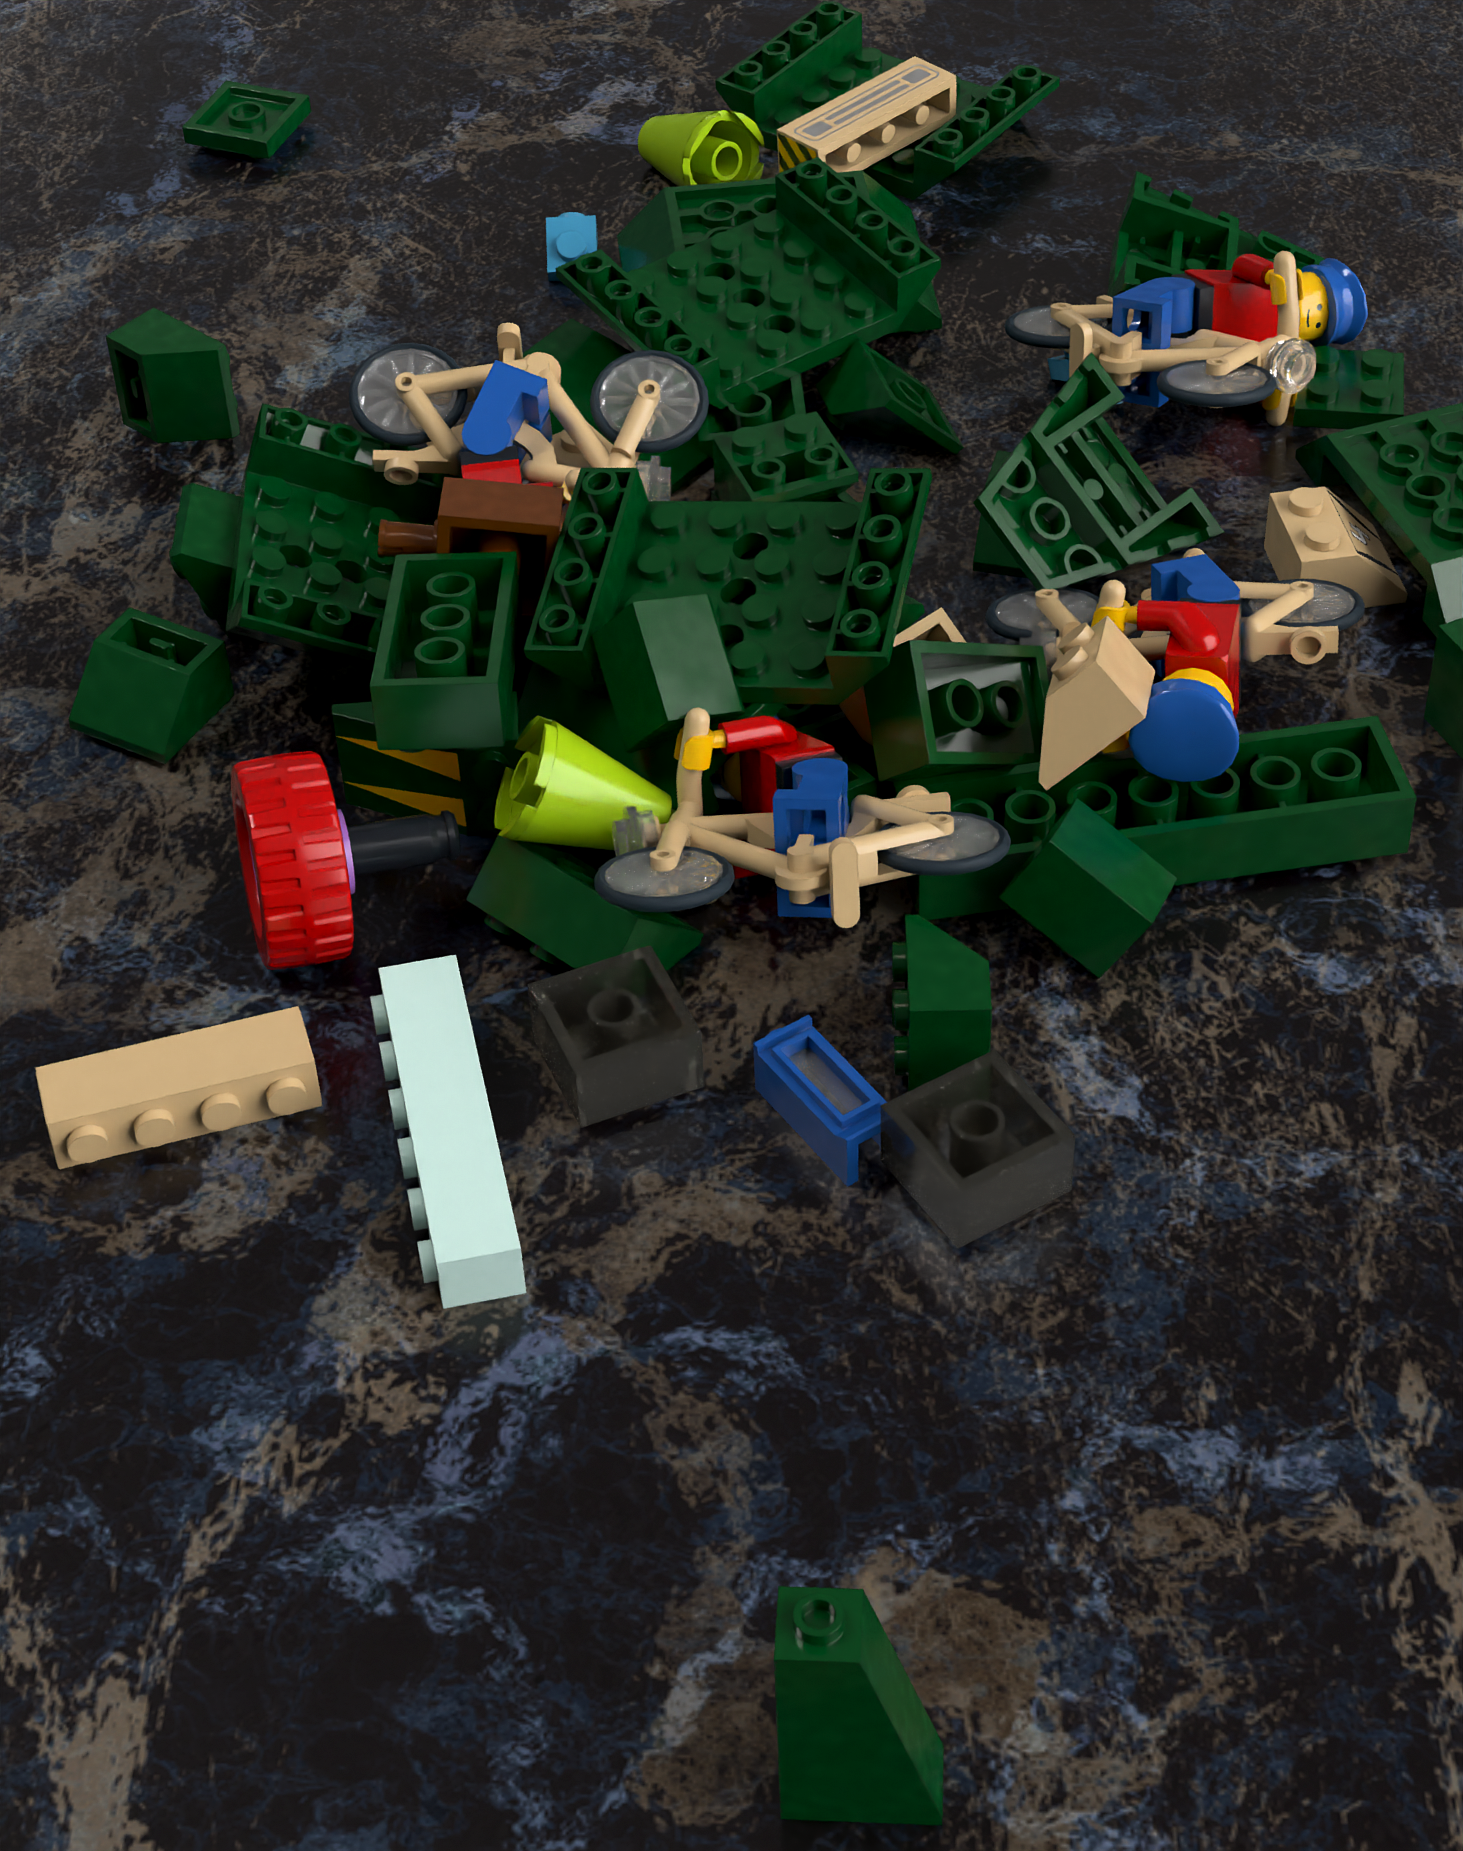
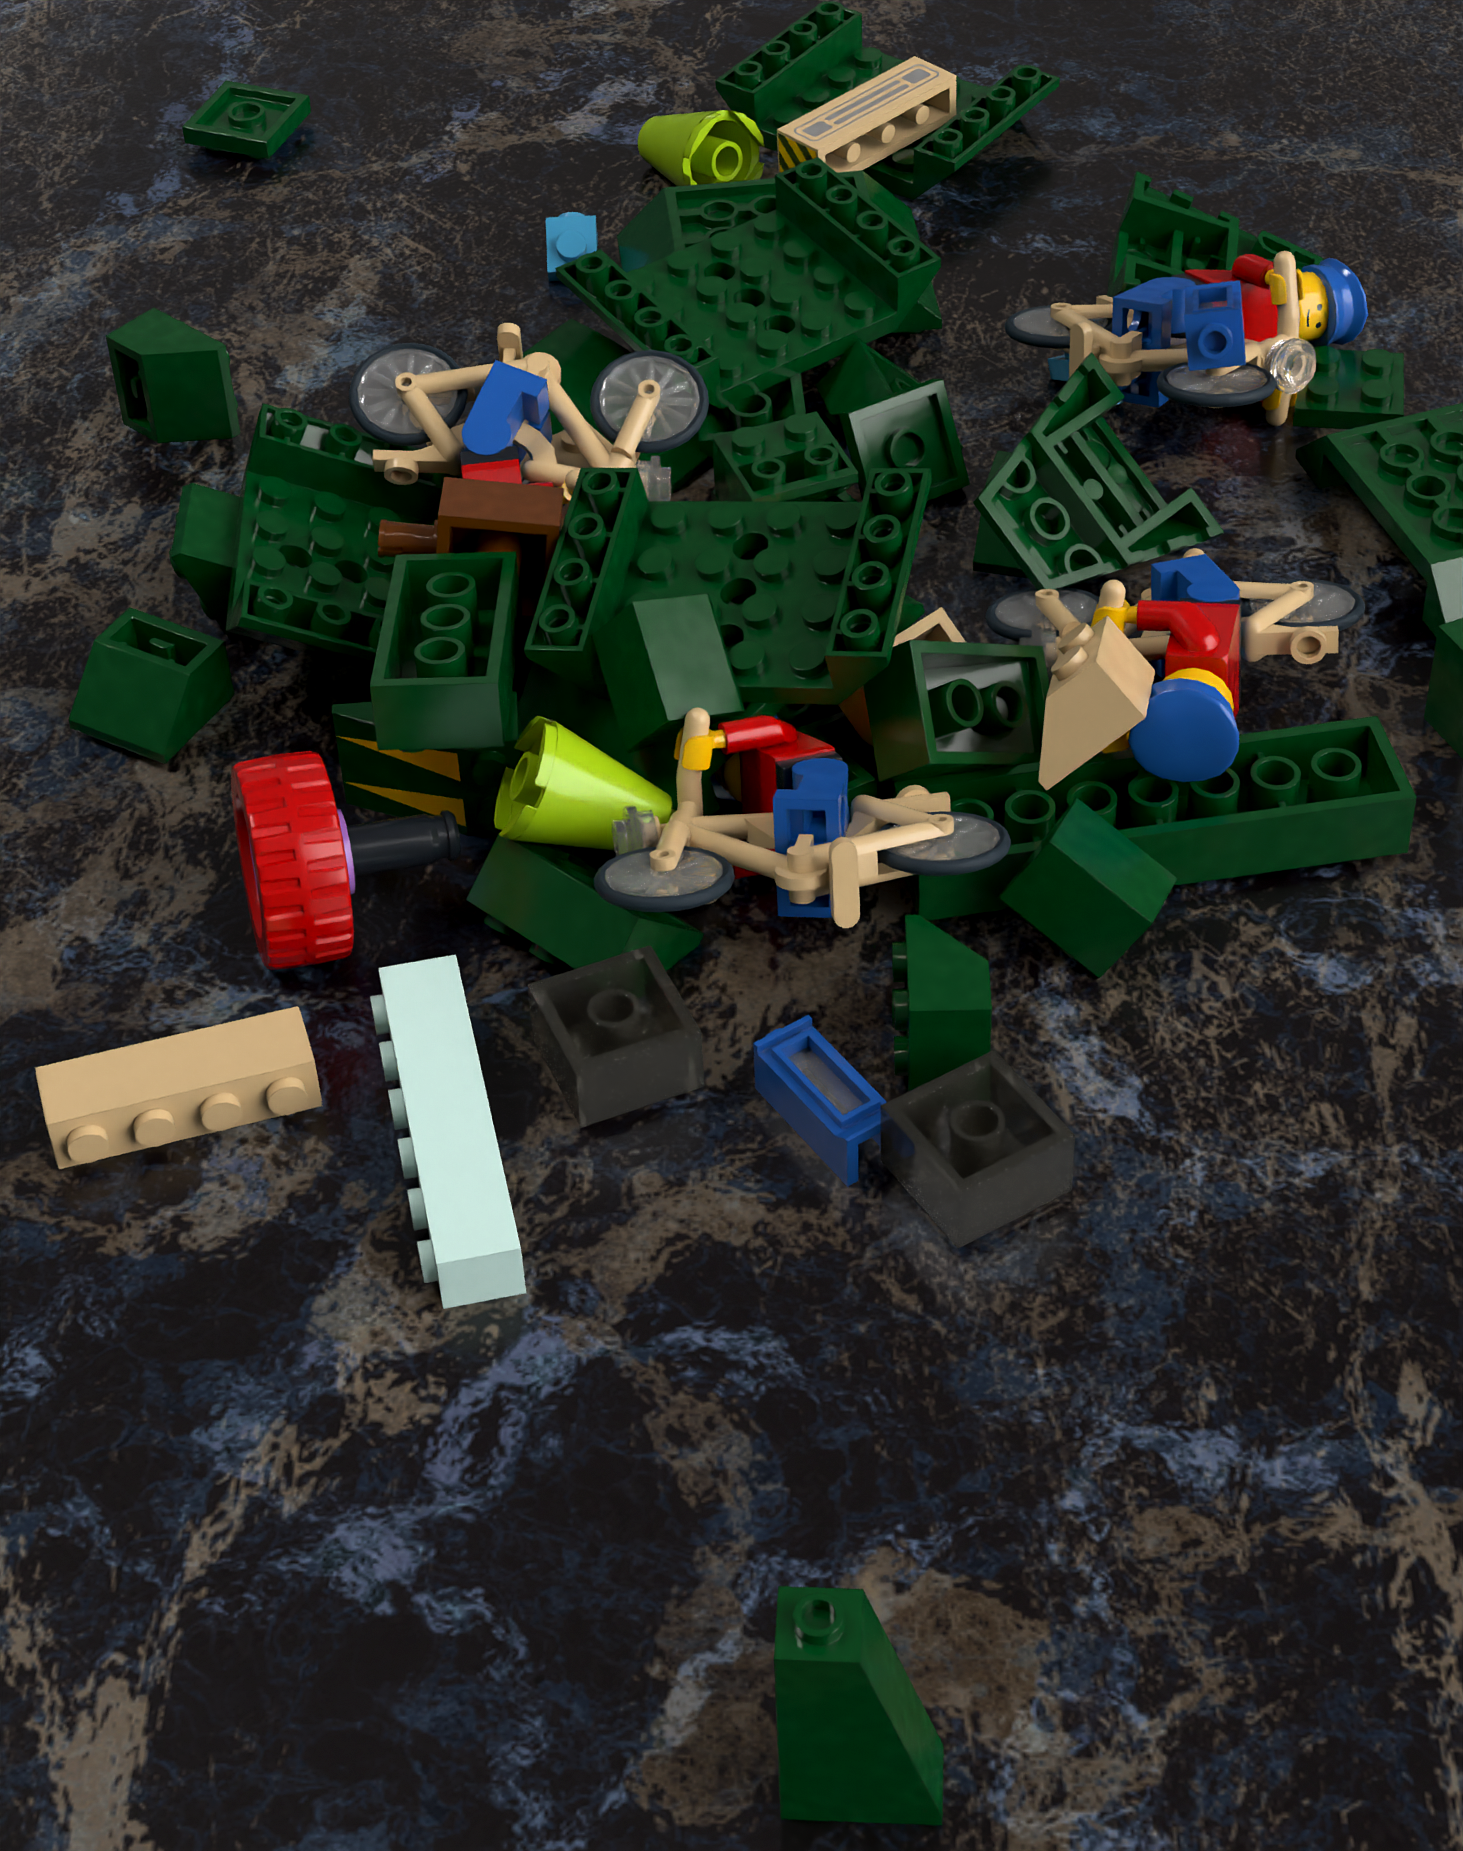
(907, 432): none -> dark green plate
(1214, 325): none -> blue window
(1325, 539): tan slope -> none

